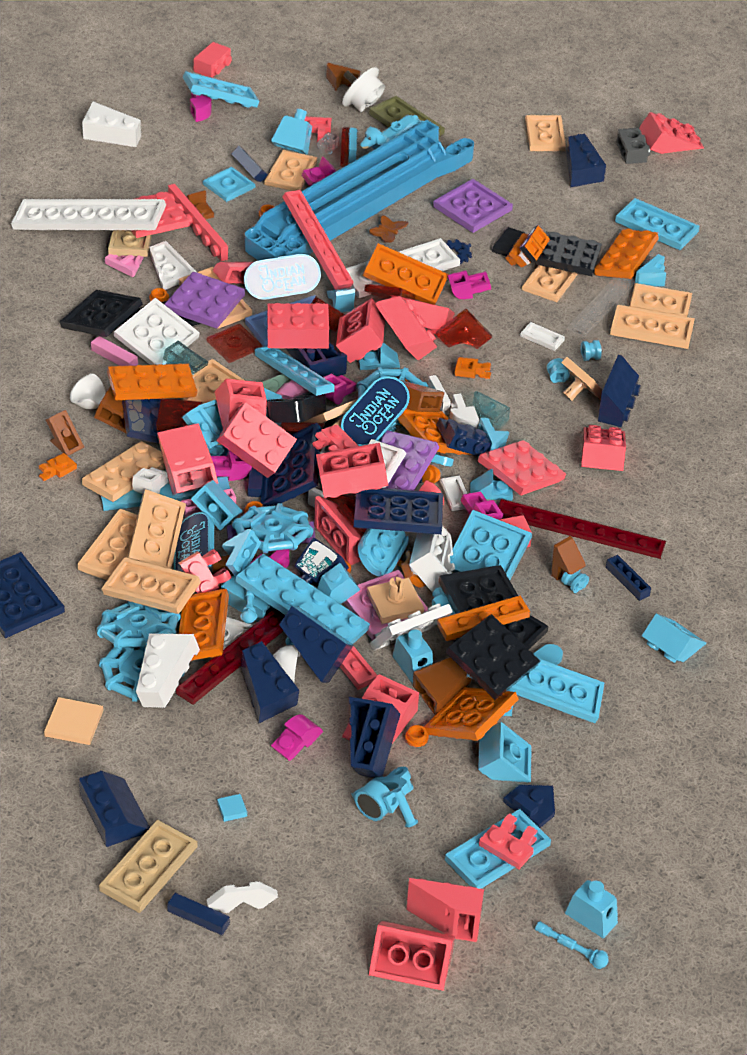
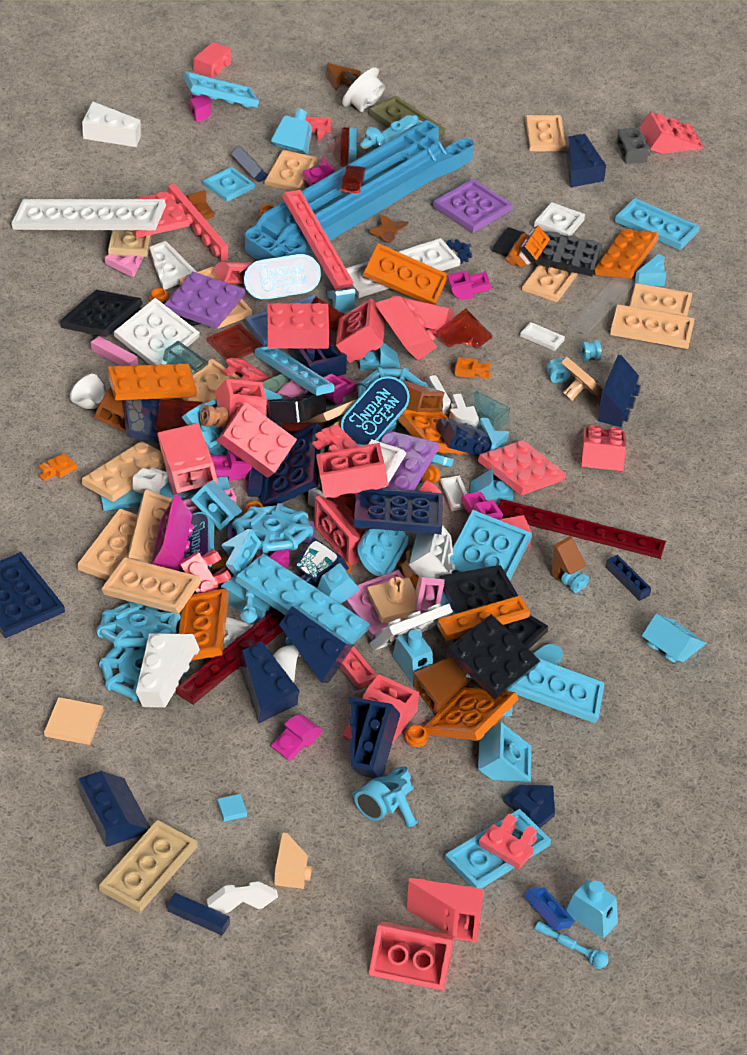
(64, 433): slope -> none
(173, 535): none -> dark pink slope
(214, 416): none -> nougat wheel
(244, 369): none -> coral plate
(291, 864): none -> light nougat slope
(353, 179): none -> clear red slope
(387, 292): clear red tile -> none
(428, 593): none -> bright pink slope
(549, 908): none -> blue plate
(559, 219): none -> white plate

